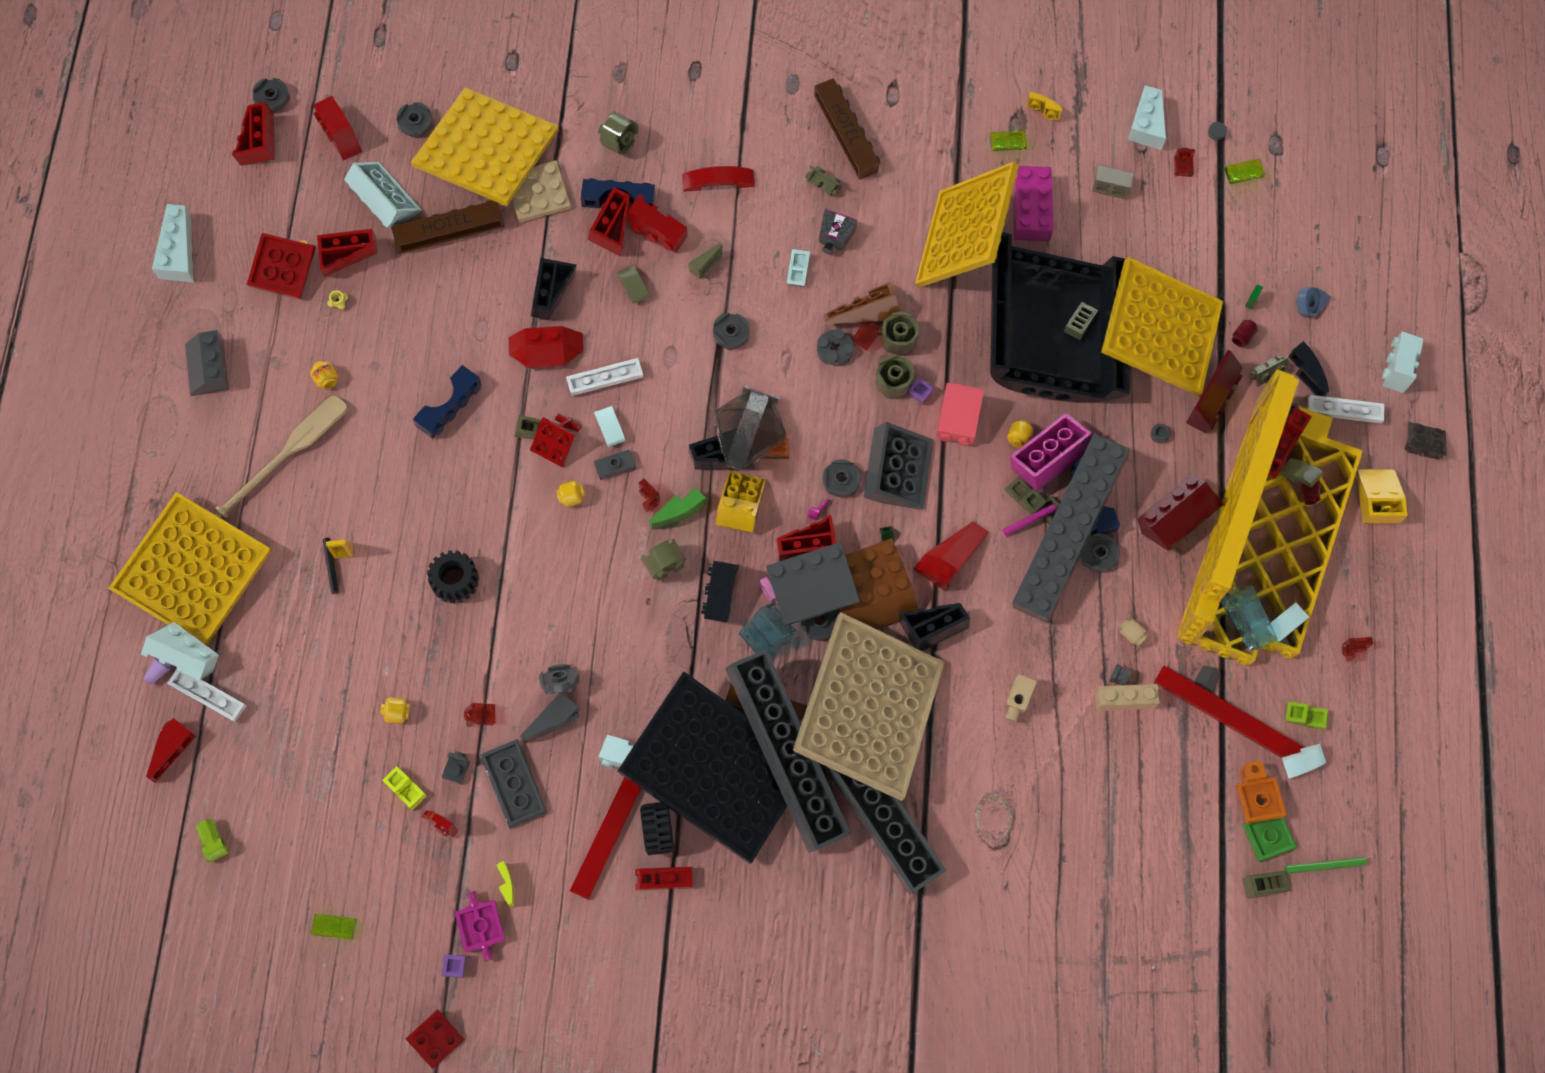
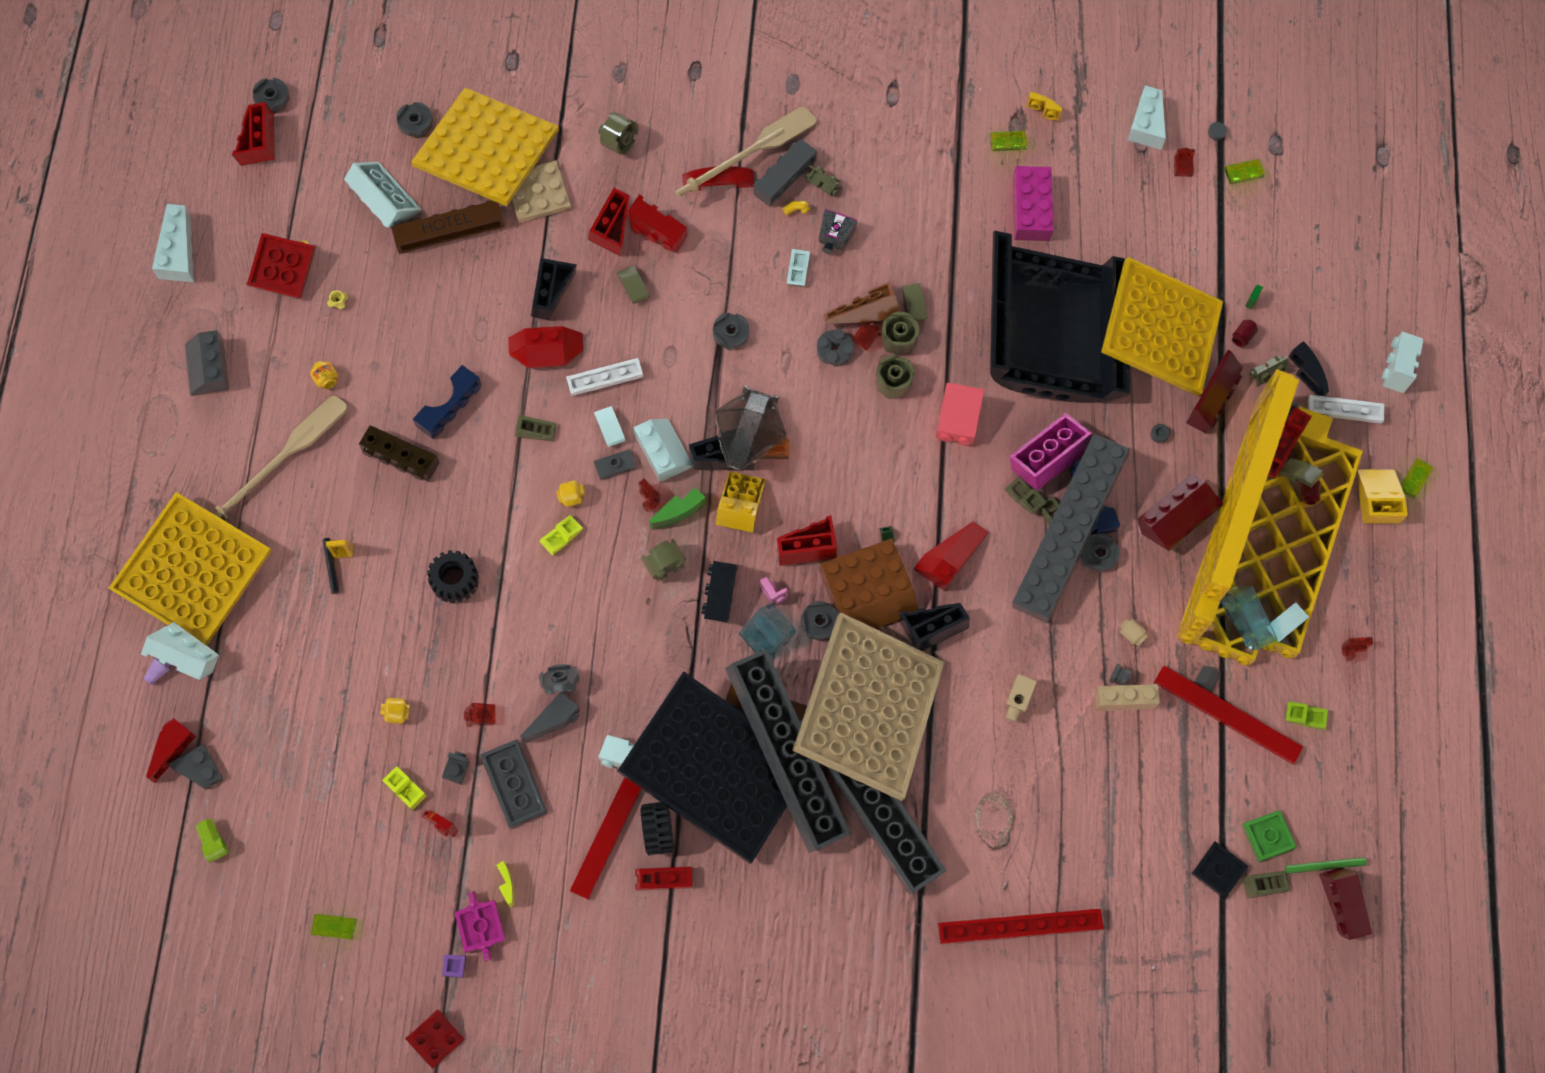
(198, 767): none -> dark grey wing
(207, 695): white plate -> none
(337, 127): red wedge -> none
(345, 249): red wedge -> none
(399, 453): none -> dark brown brick
(554, 440): red plate -> none
(561, 535): none -> neon yellow slope
(596, 192): dark blue arch -> none
(662, 448): none -> light aqua slope
(705, 261): olive slope -> none
(771, 137): none -> tan piece
(784, 172): none -> dark grey brick
(795, 205): none -> yellow arm
(812, 584): dark grey slope -> none
(814, 513): dark pink hand -> none
(834, 486): dark grey plate -> none
(846, 128): reddish brown brick -> none
(898, 467): dark grey slope -> none
(914, 301): none -> olive slope
(920, 390): medium lavender plate -> none
(967, 225): yellow plate -> none
(1020, 433): yellow head -> none
(1020, 926): none -> red plate
(1030, 519): dark pink bar -> none
(1073, 330): olive slope -> none
(1112, 182): dark tan hinge -> none
(1219, 870): none -> black tile
(1254, 785): orange plate -> none
(1305, 761): light aqua slope -> none
(1311, 301): sand blue piece -> none
(1346, 902): none -> dark red wedge
(1416, 478): none -> clear neon green plate
(1426, 439): clear smoke hinge -> none

